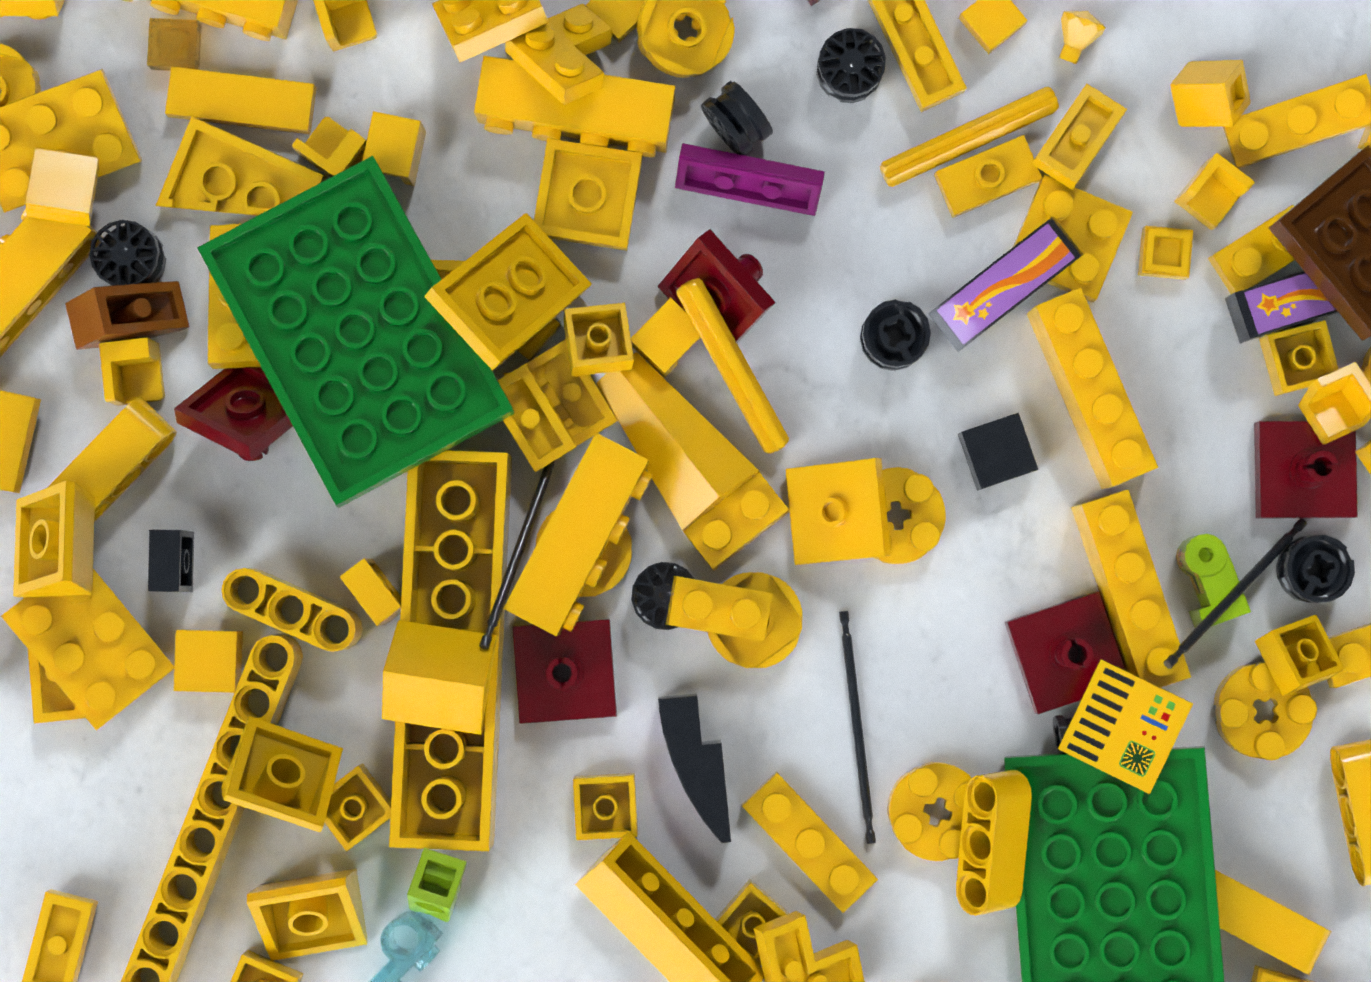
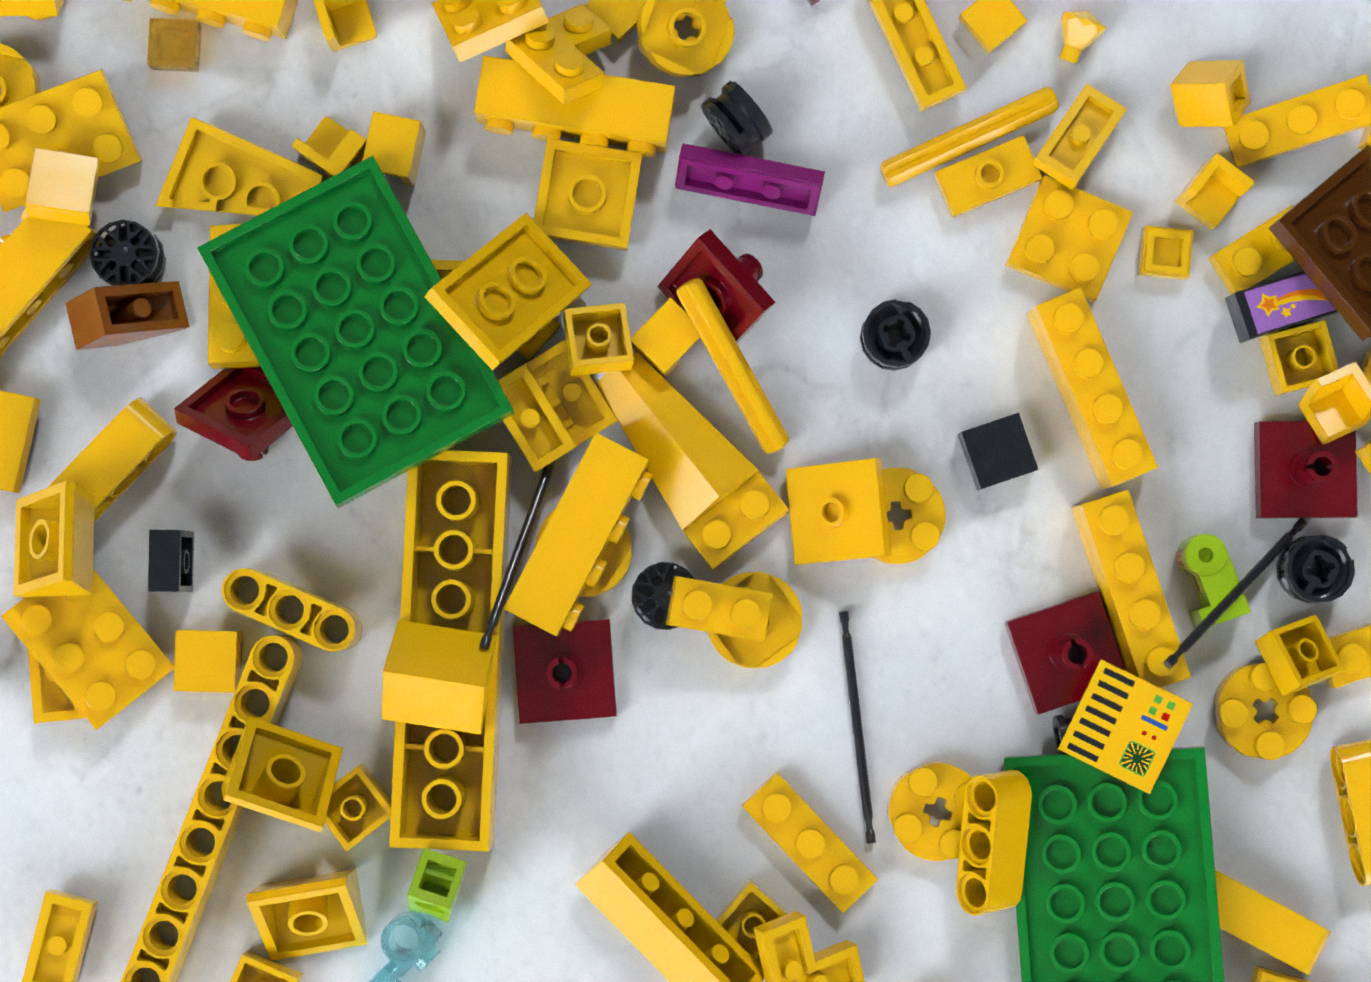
(131, 371): yellow panel -> none
(241, 100): yellow tile -> none
(373, 591): yellow piece -> none
(605, 806): yellow piece -> none
(696, 762): black slope -> none
(850, 65): black wheel -> none
(1005, 284): slope -> none

